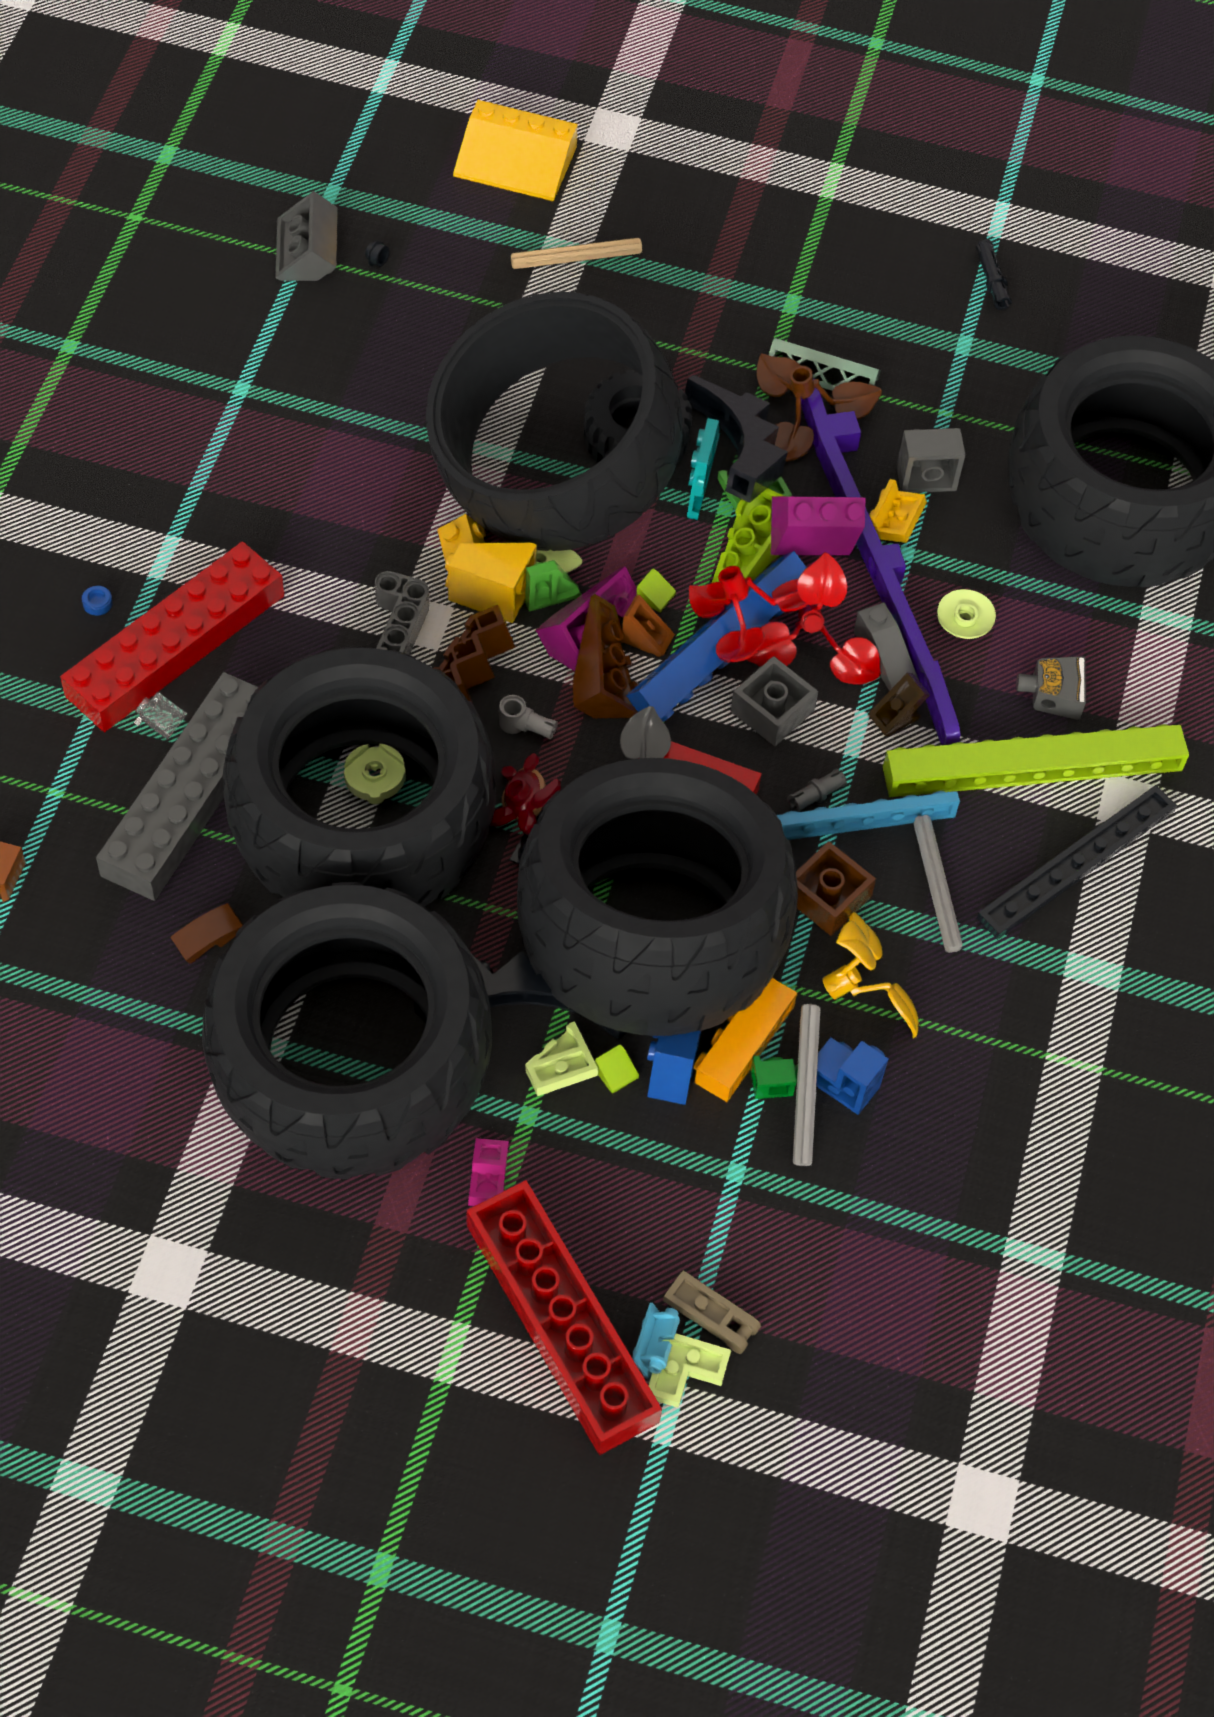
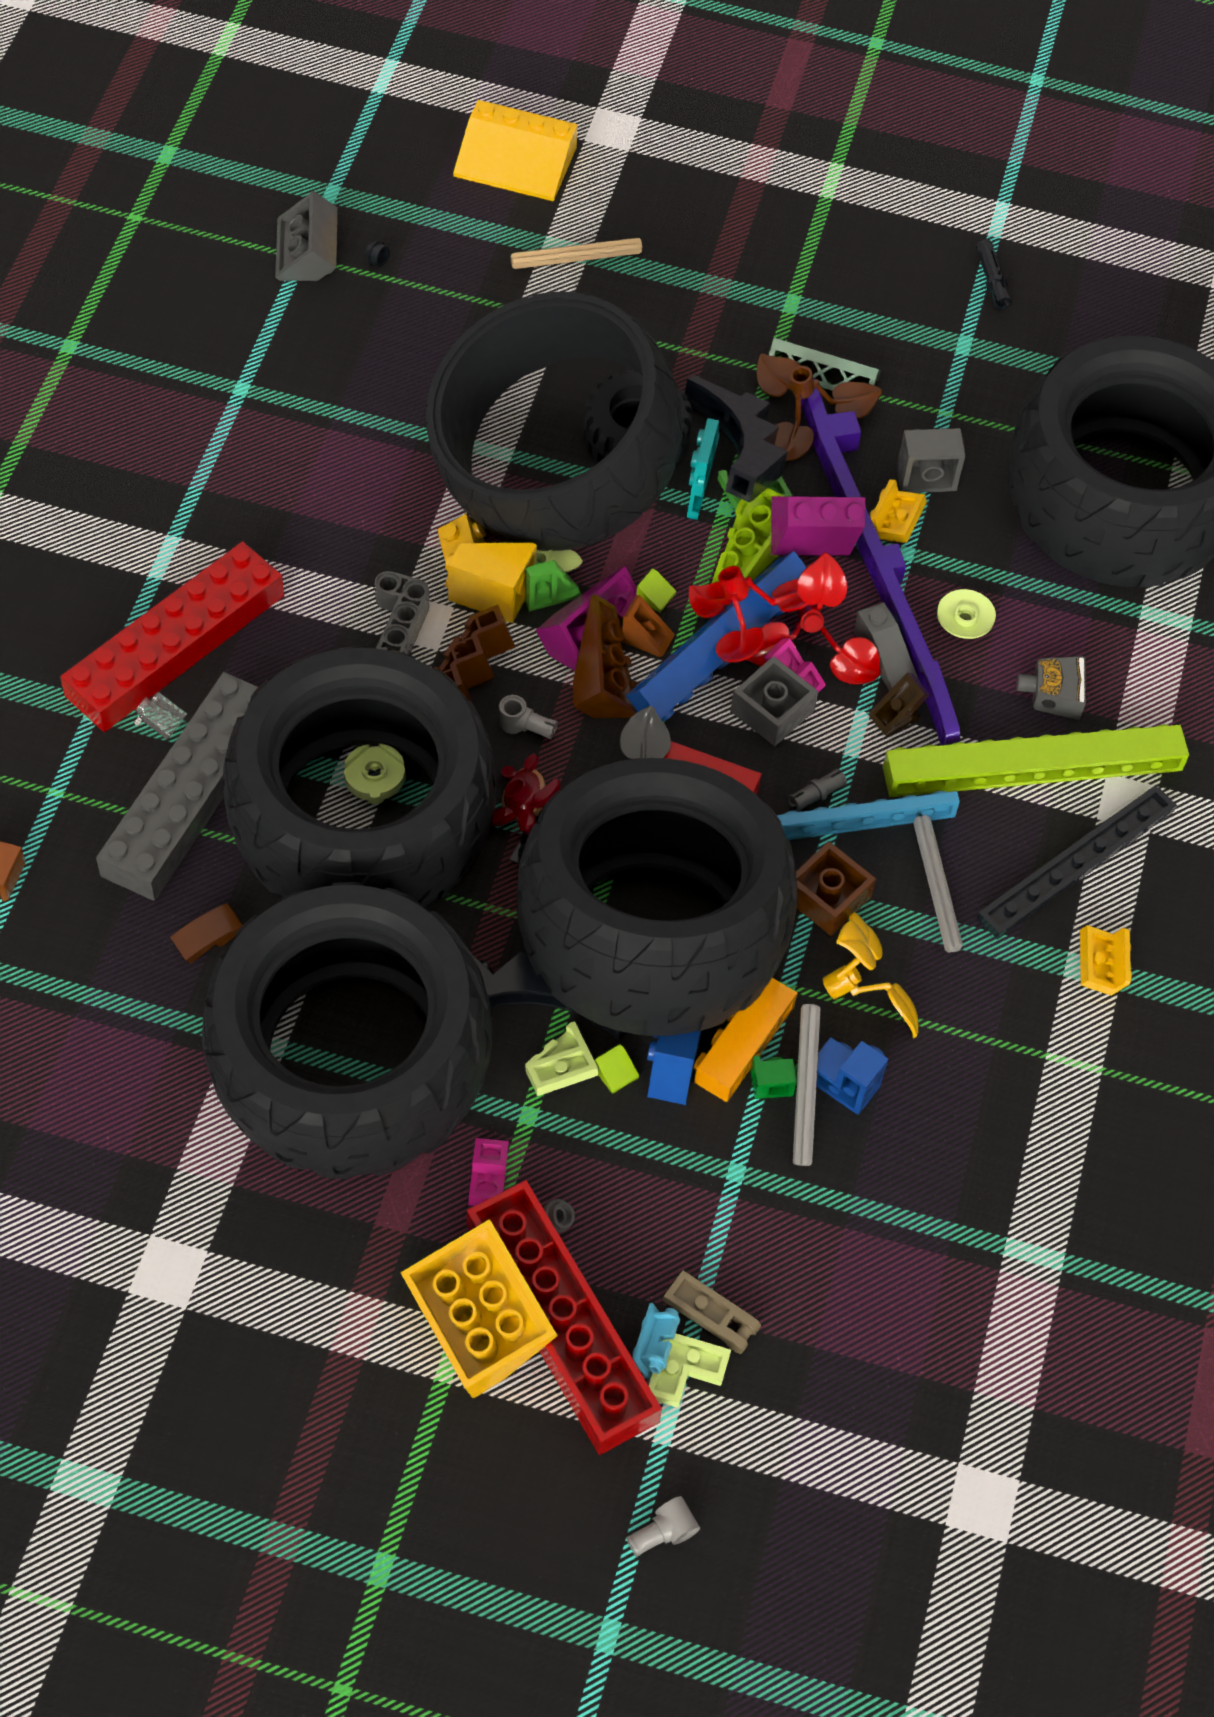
(97, 600): blue tile -> none
(479, 1308): none -> yellow slope
(564, 1213): none -> dark grey plate
(672, 1523): none -> light grey pin
(789, 656): none -> dark pink slope
(1105, 959): none -> yellow bracket

